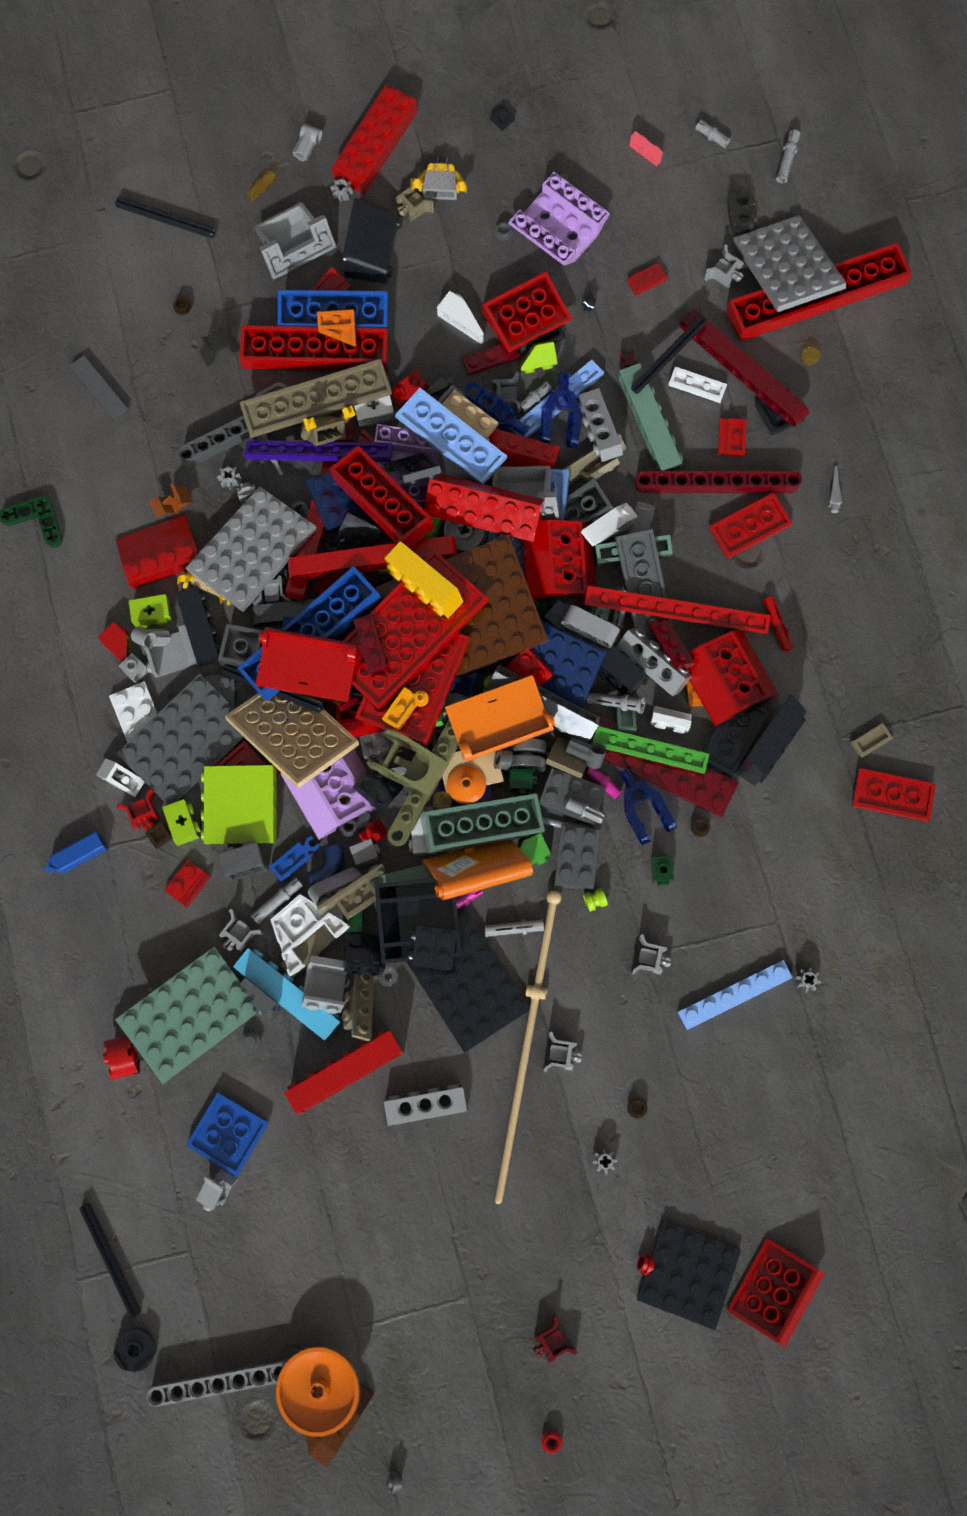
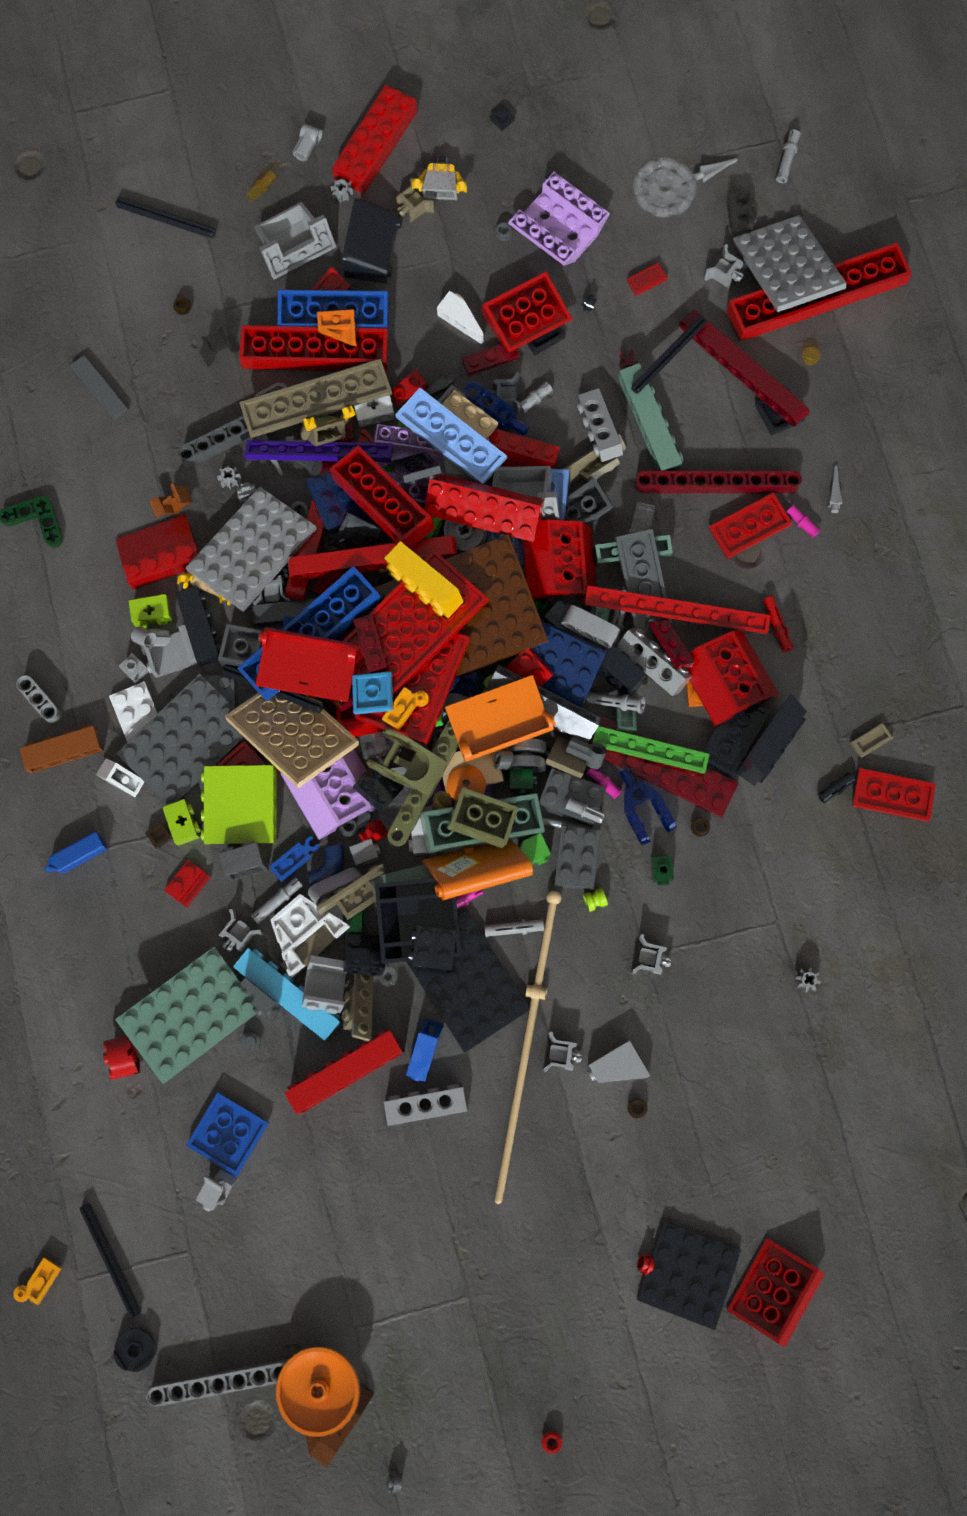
(33, 693): none -> light grey beam
(38, 1283): none -> light orange hinge
(61, 749): none -> dark orange brick
(116, 641): red slope -> none
(142, 812): red piece -> none
(372, 692): none -> dark azure tile
(424, 1050): none -> blue slope
(482, 817): none -> olive brick
(539, 355): lime slope -> none
(552, 1342): dark red piece -> none
(571, 406): clear blue piece -> none
(578, 383): light blue plate -> none
(609, 1165): light grey gear -> none
(610, 524): white slope -> none
(618, 1066): none -> light grey slope
(646, 148): coral plate -> none
(661, 178): none -> clear plate
(671, 719): white bracket -> none
(697, 384): white plate -> none
(708, 171): none -> light grey piece
(712, 133): light grey pin -> none
(732, 437): red plate -> none
(735, 995): light blue plate -> none
(803, 521): none -> dark pink pin
(836, 787): none -> black pin

